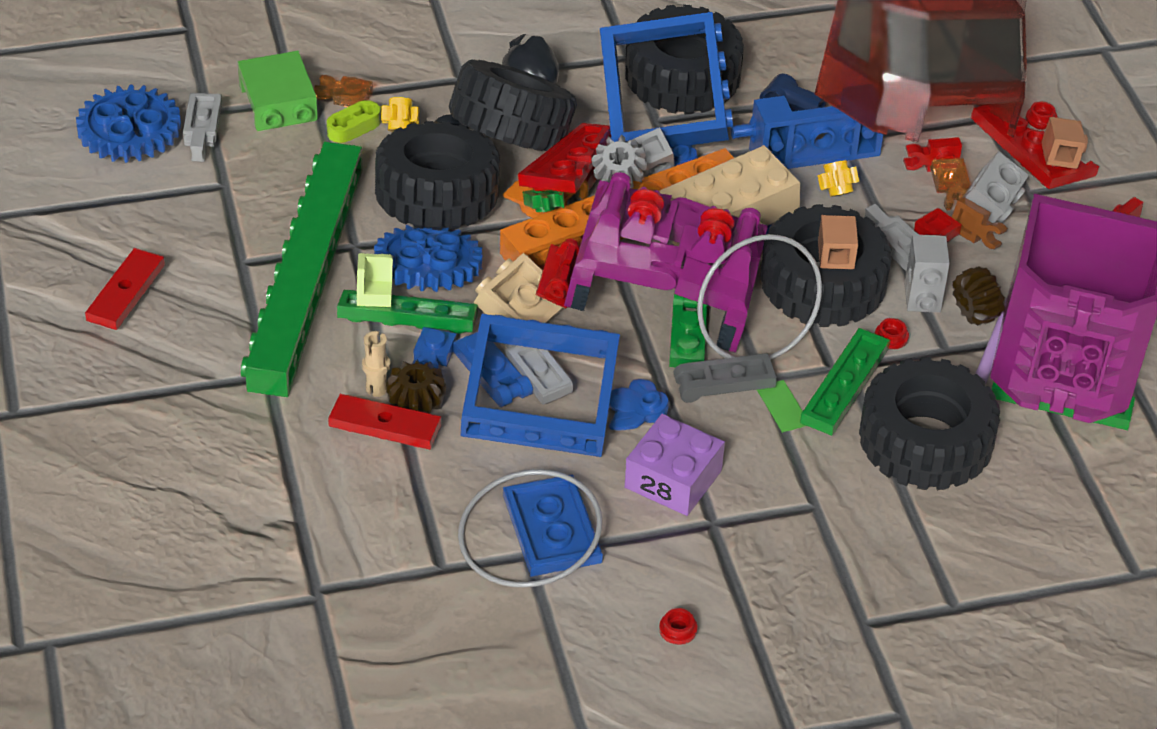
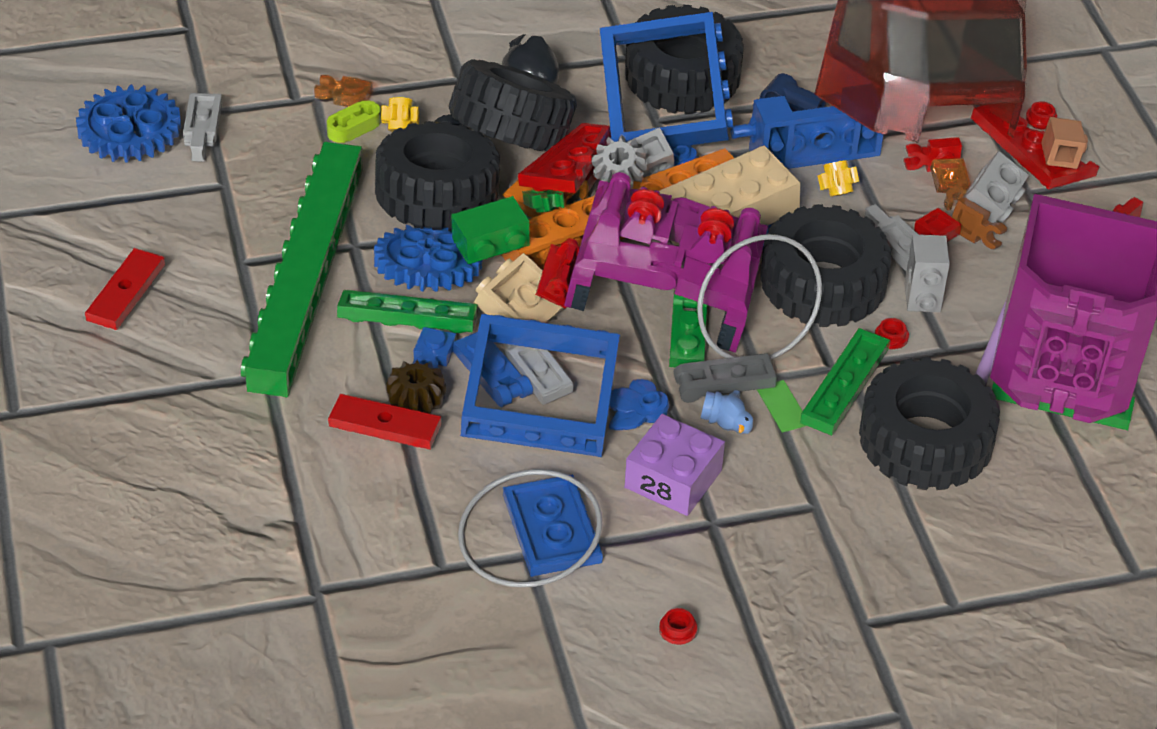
(278, 90): bright green panel -> none
(374, 280): yellowish green panel -> none
(375, 363): tan pin -> none
(490, 230): none -> green brick
(727, 412): none -> medium blue animal
(837, 242): nougat brick -> none
(978, 295): dark brown gear -> none

